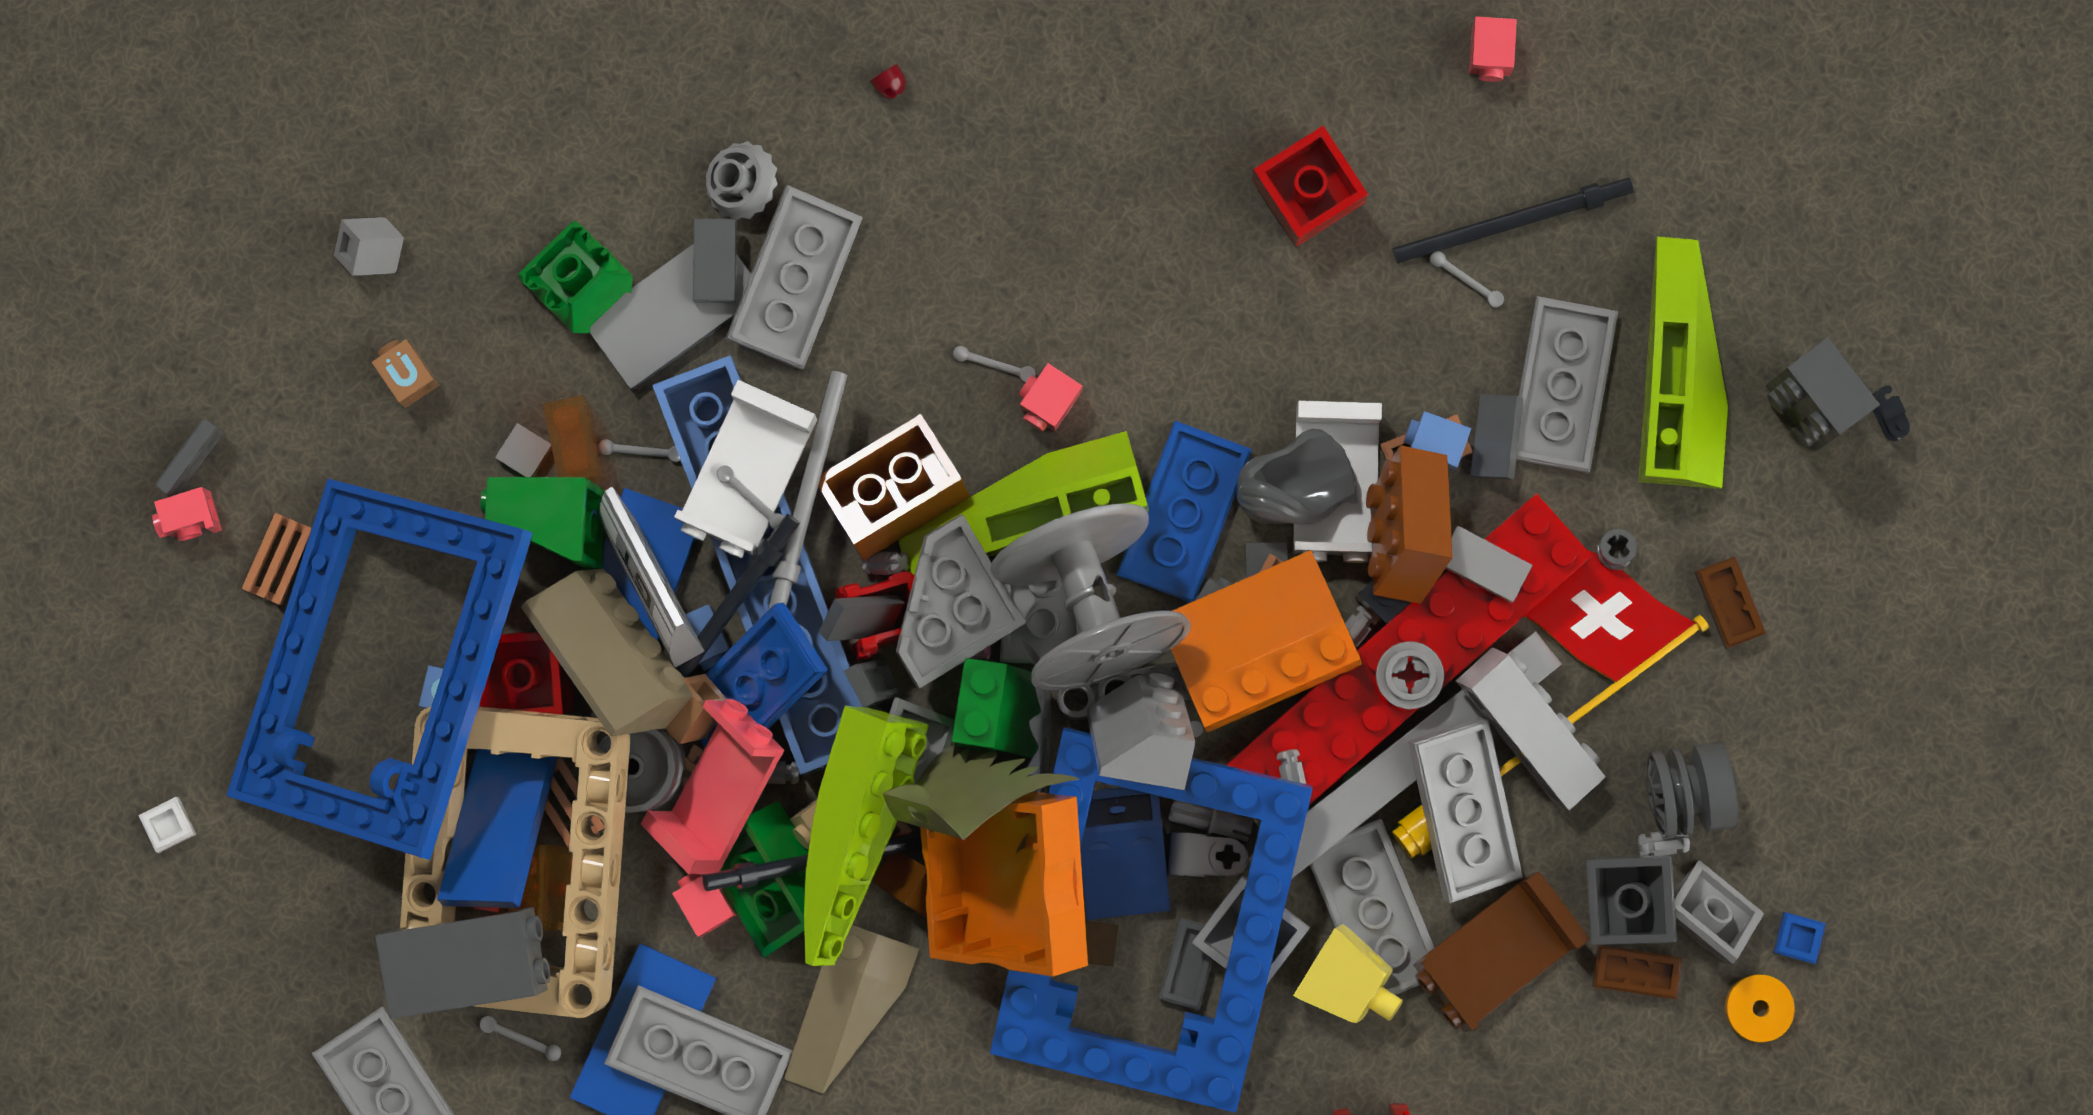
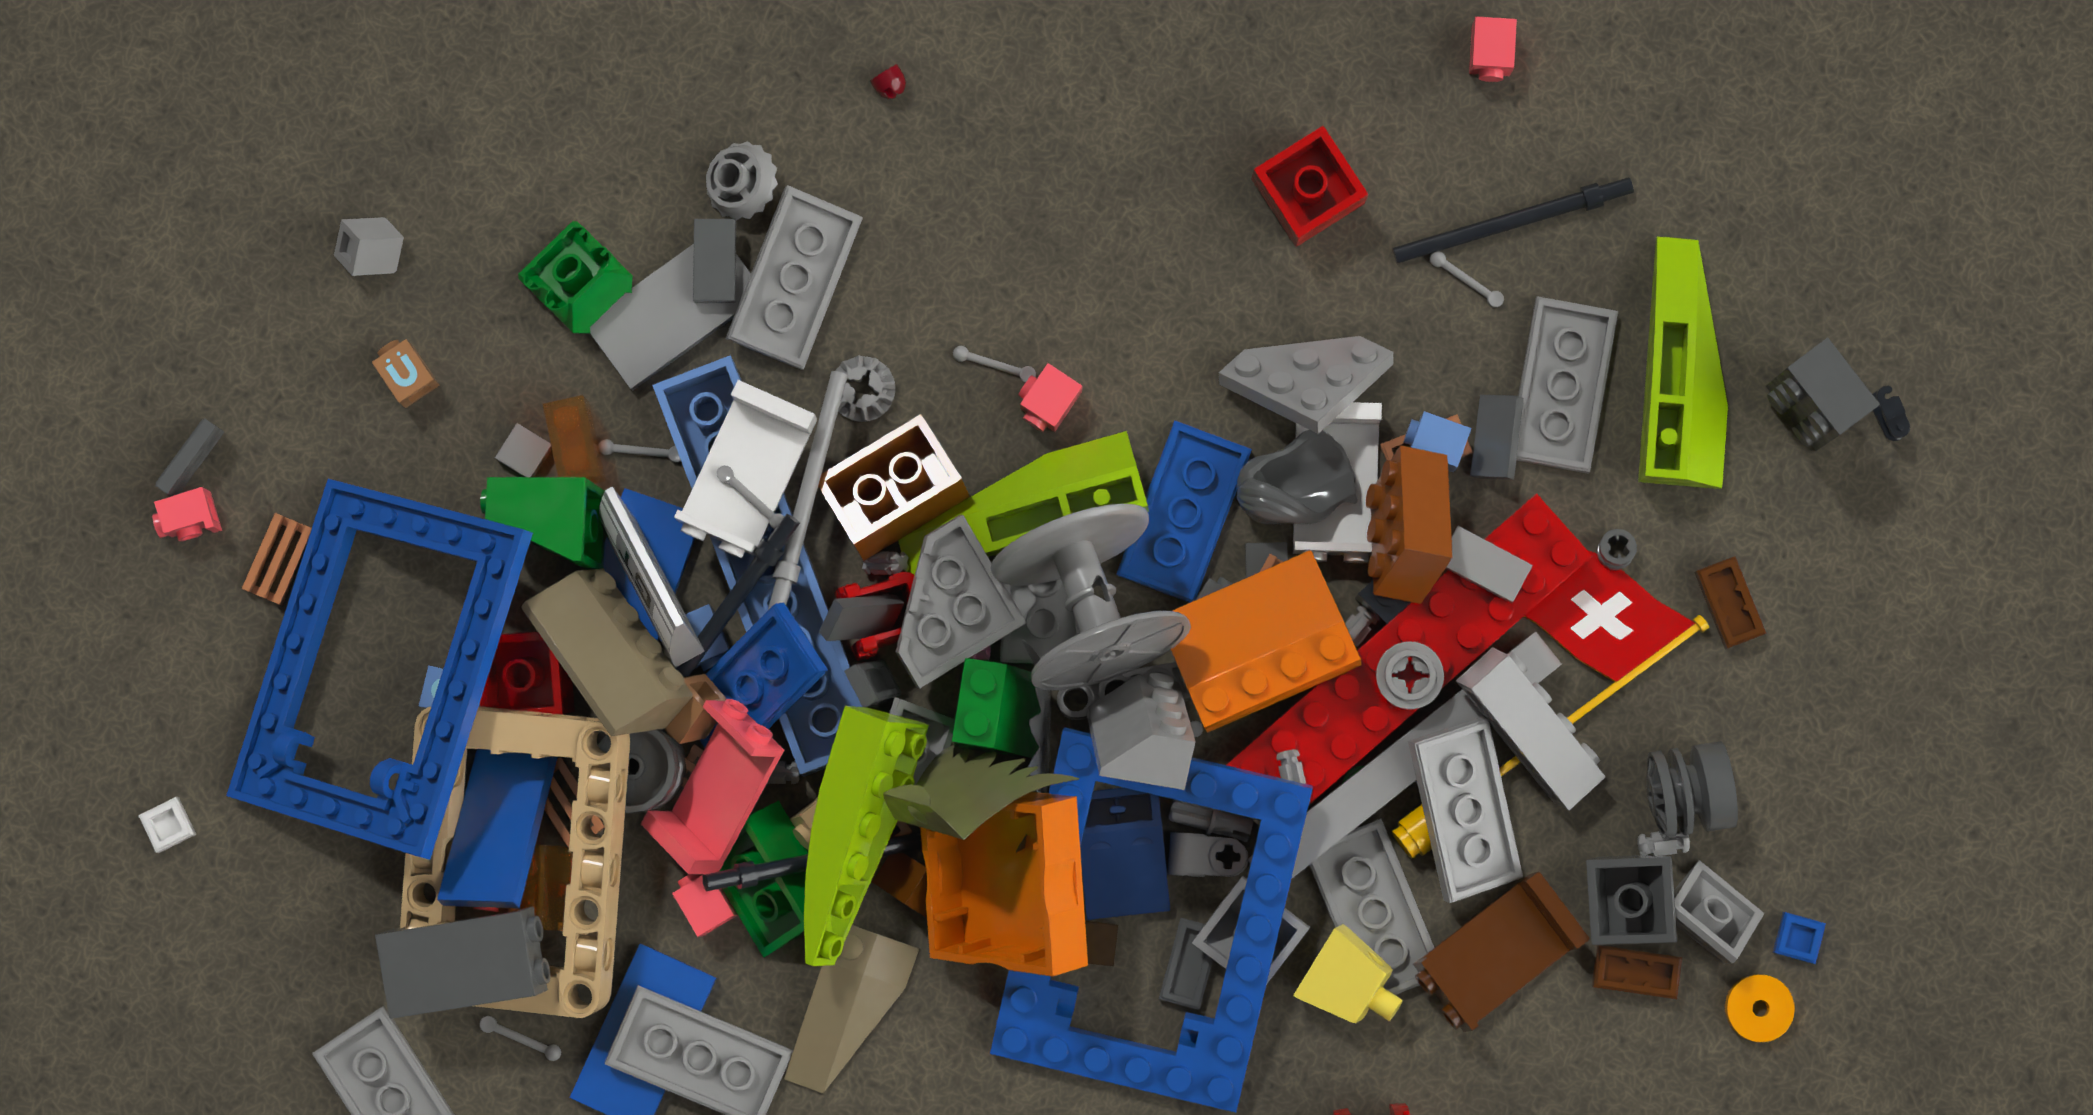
(881, 381): none -> light grey gear
(1307, 379): none -> light grey plate

